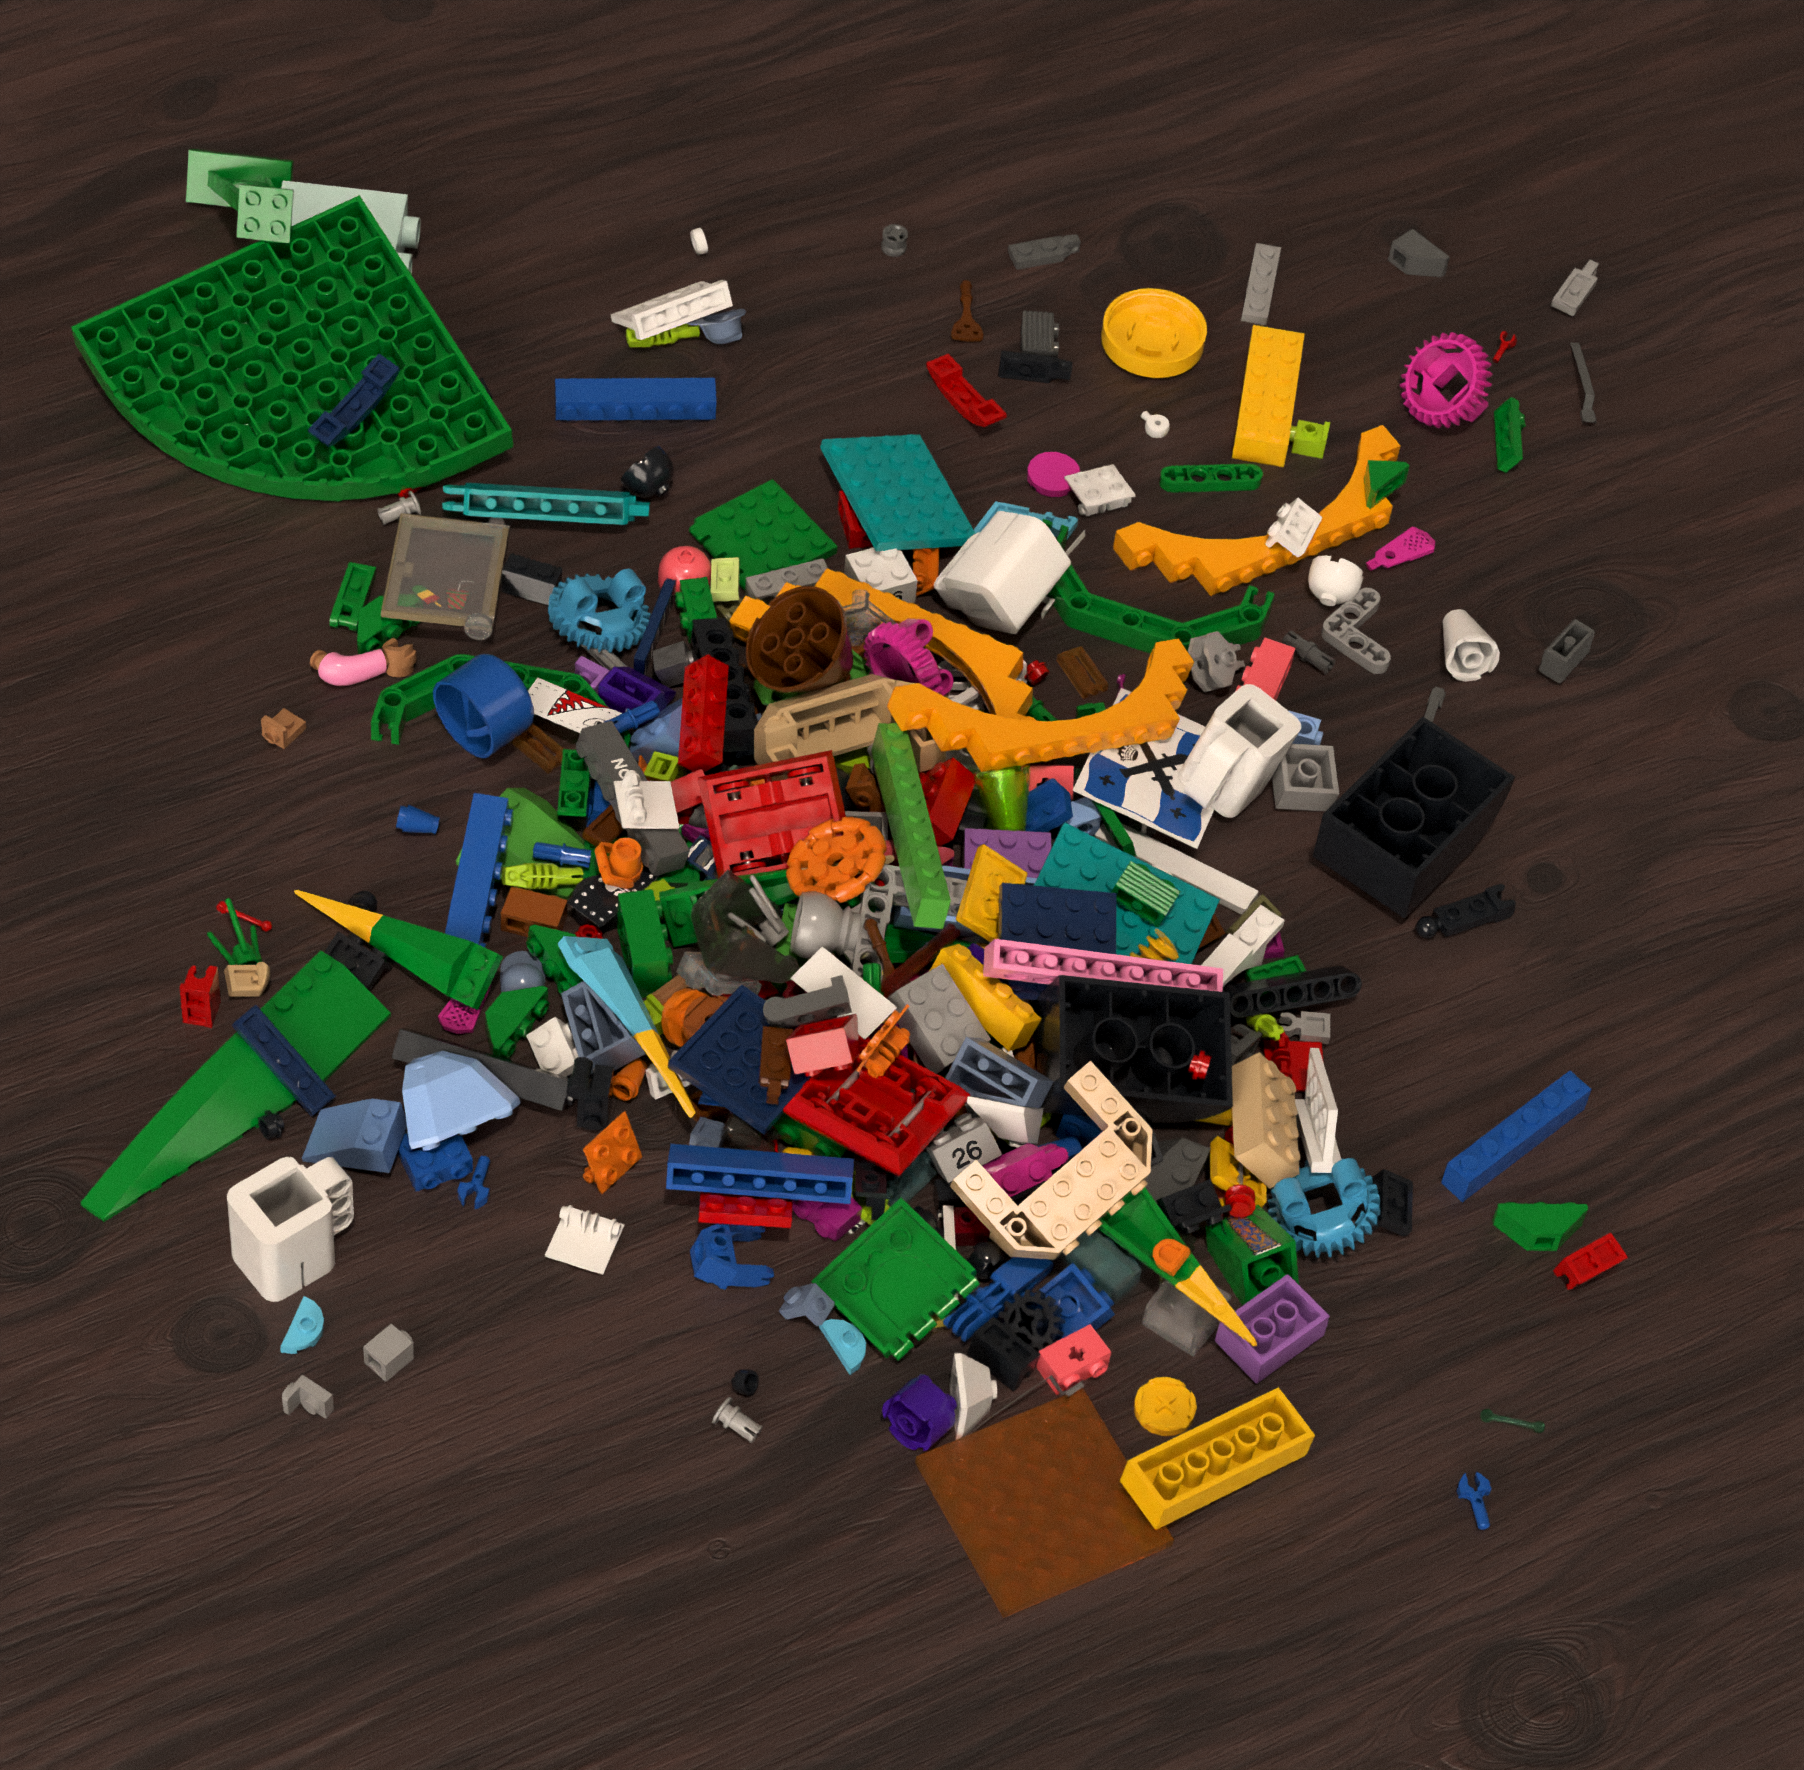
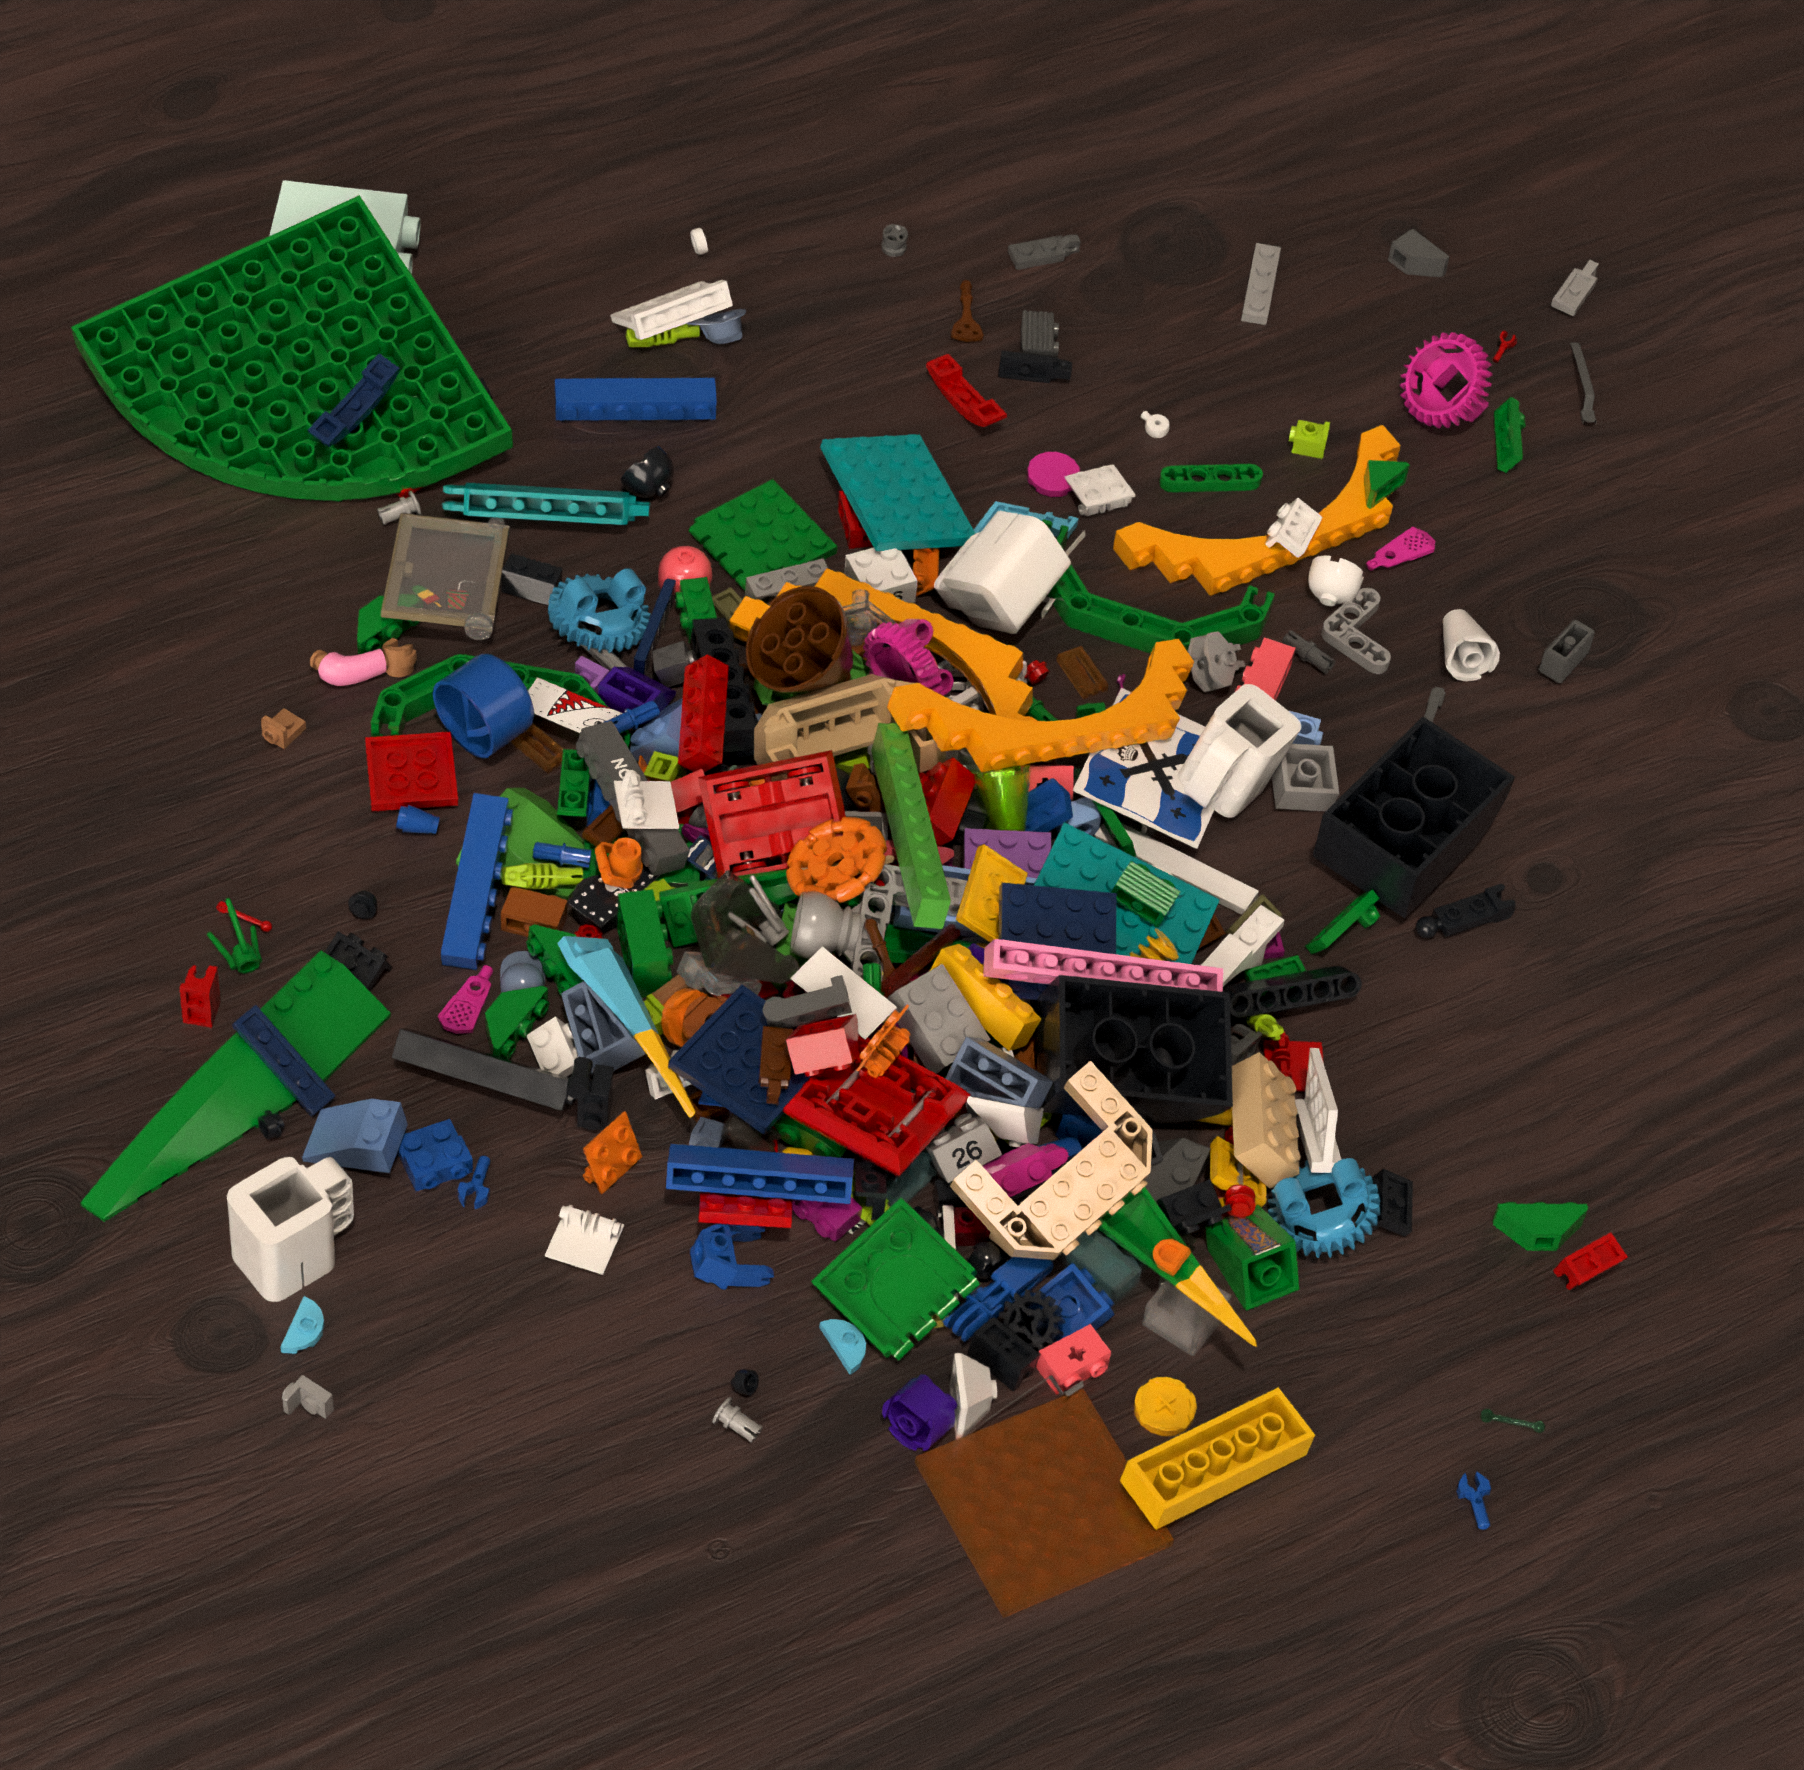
(247, 185): piece -> none
(247, 979): tan plate -> none
(352, 595): green plate -> none
(388, 1352): light grey brick -> none
(411, 771): none -> red plate
(442, 960): green plate -> none
(451, 1096): light blue brick -> none
(629, 1080): orange cone -> none
(725, 579): yellowish green plate -> none
(807, 1301): sand blue bracket -> none
(1153, 333): yellow piece -> none
(1199, 1065): red plate -> none
(1268, 396): yellow brick -> none
(1283, 1325): medium lavender brick -> none
(1309, 1026): light grey plate -> none
(1359, 909): none -> green hinge
(1516, 1136): blue brick -> none

